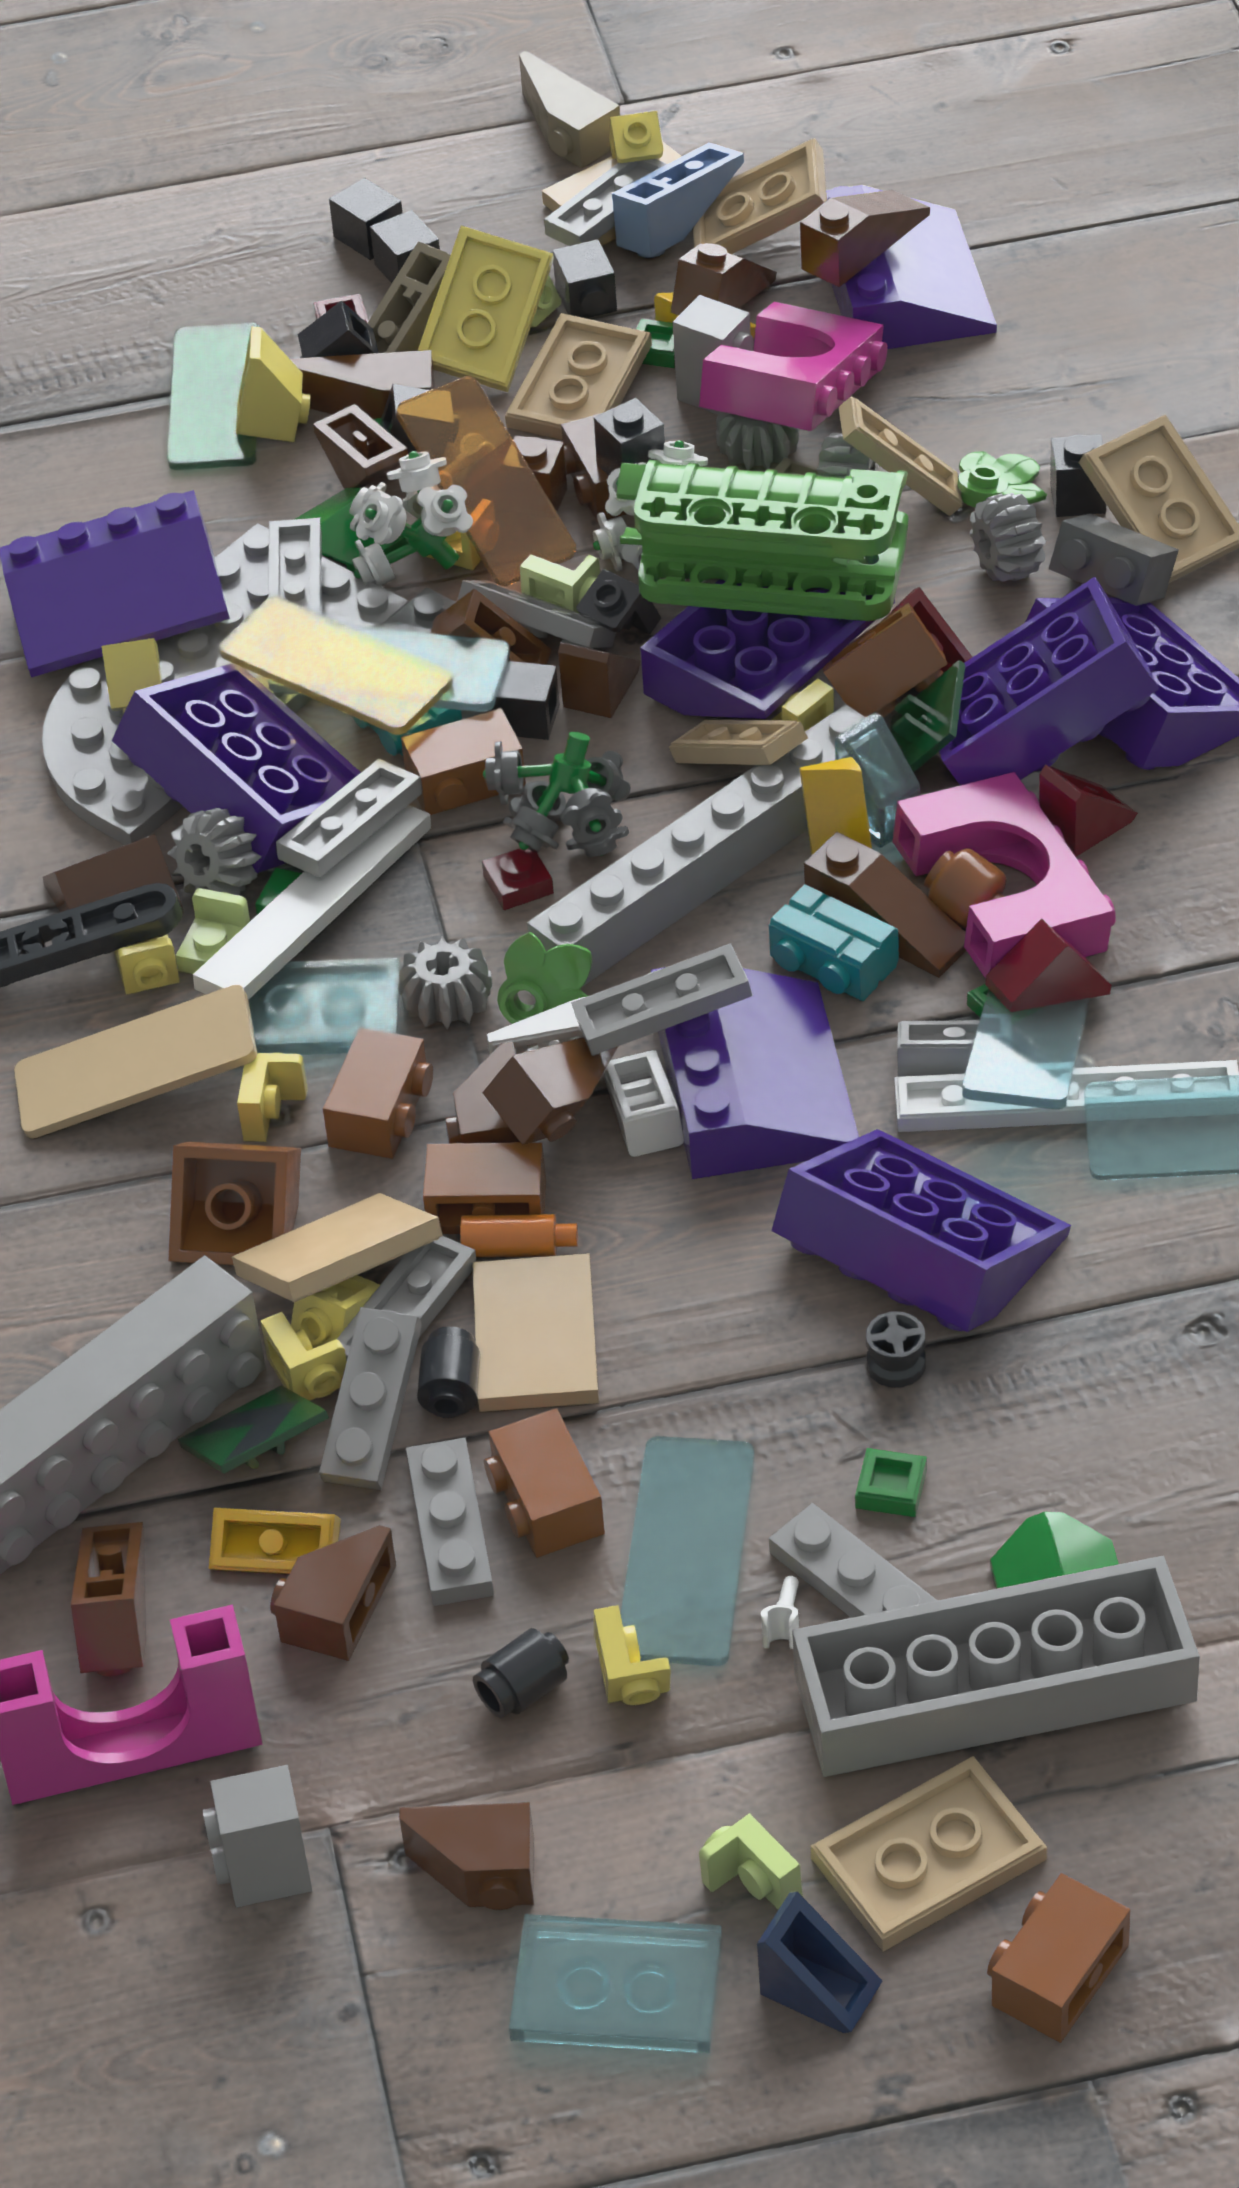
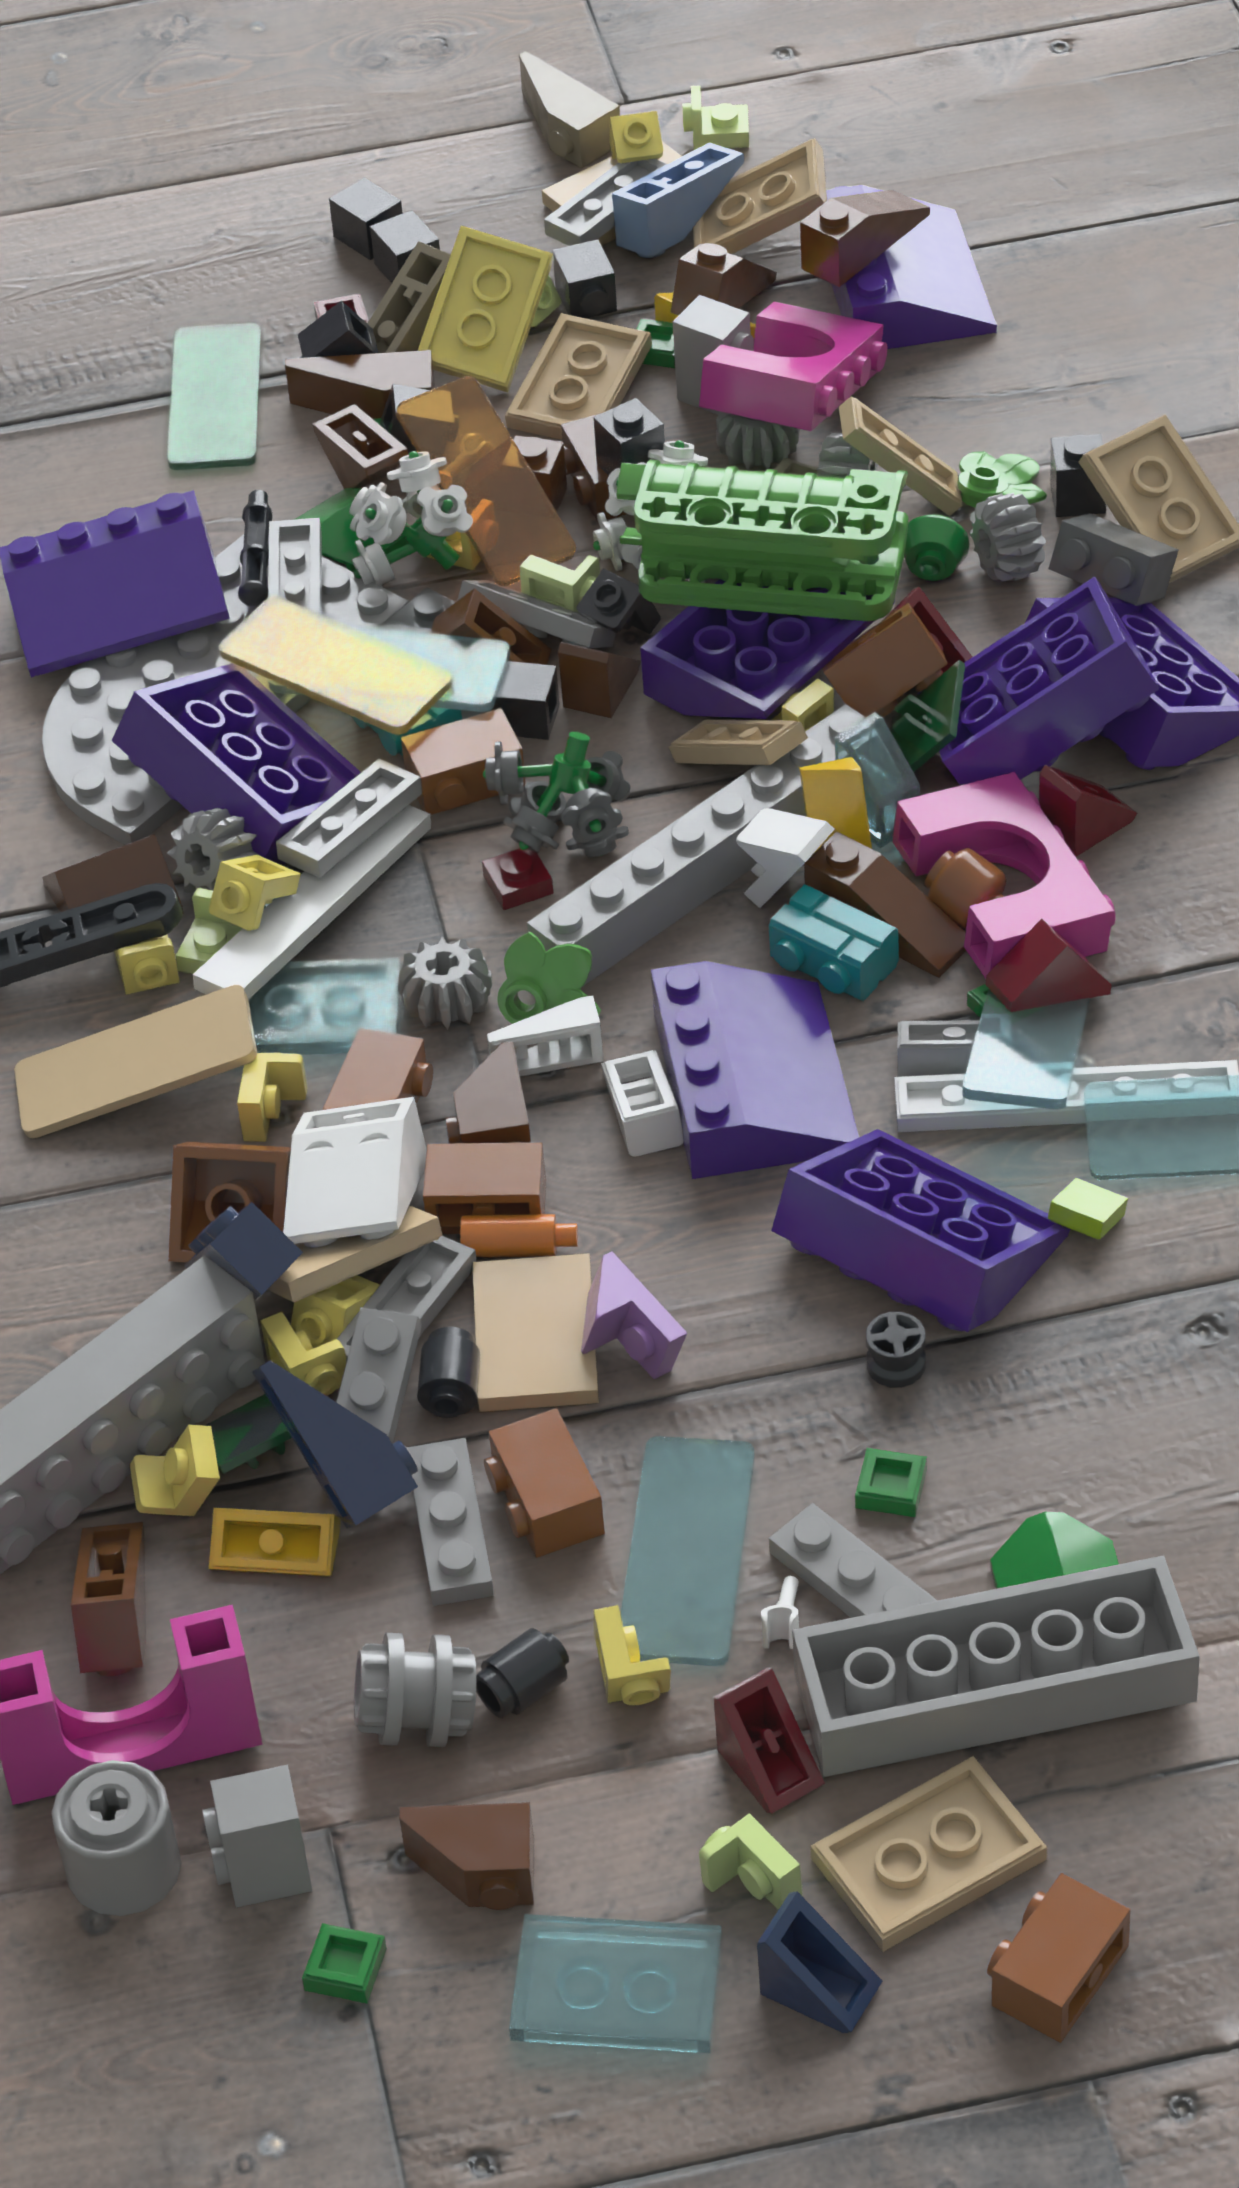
(116, 1838): none -> light grey piece
(130, 668): light yellow slope -> none
(180, 1479): none -> light yellow bracket
(246, 886): none -> light yellow bracket
(246, 1248): none -> dark blue slope
(255, 552): none -> black piece
(270, 392): light yellow slope -> none
(334, 1593): reddish brown slope -> none
(344, 1963): none -> green tile
(346, 1454): none -> dark blue slope
(353, 1171): none -> white slope
(414, 1690): none -> light grey piece
(546, 1088): reddish brown slope -> none
(627, 1311): none -> medium lavender slope
(661, 999): light grey plate -> none
(718, 124): none -> yellowish green bracket
(764, 1742): none -> dark red slope
(780, 846): none -> white slope
(935, 546): none -> green cone
(1087, 1208): none -> tile

